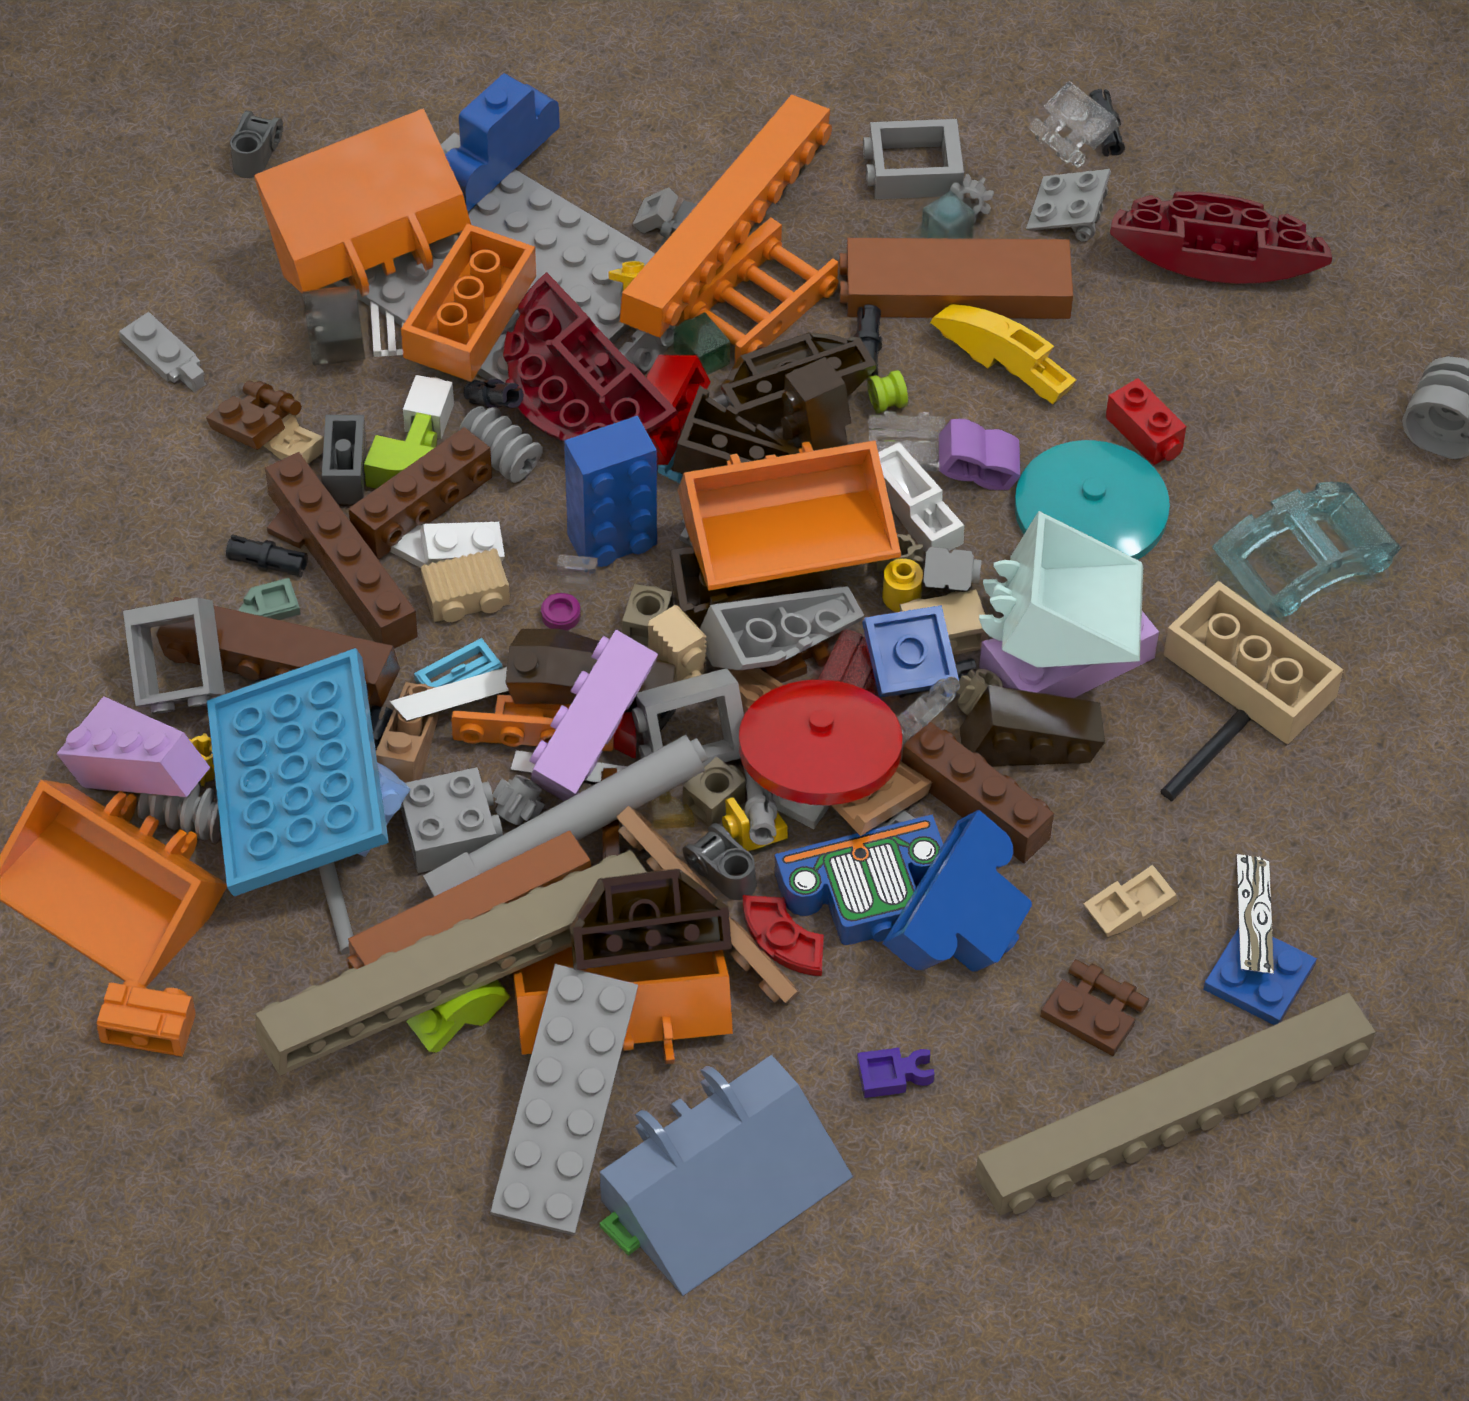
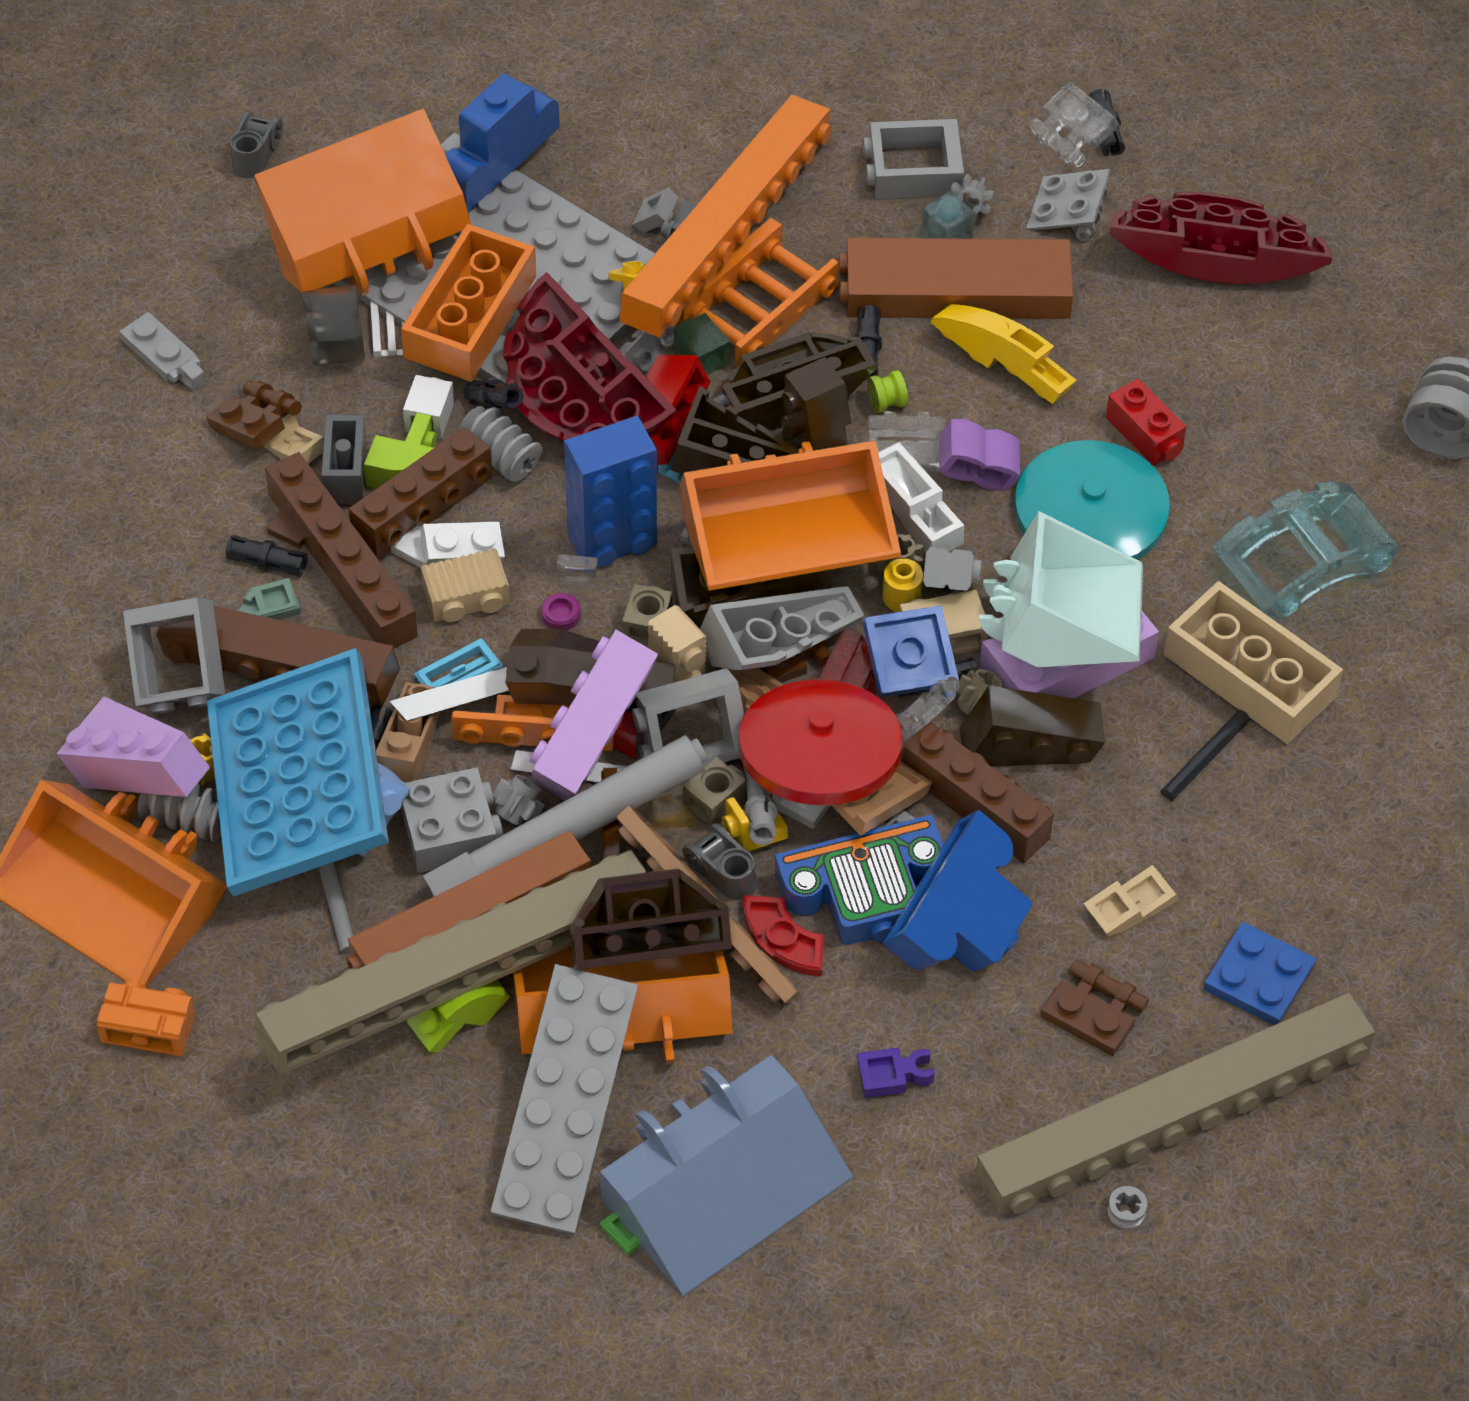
(1128, 1195): none -> light grey bush
(1255, 914): sticker -> none

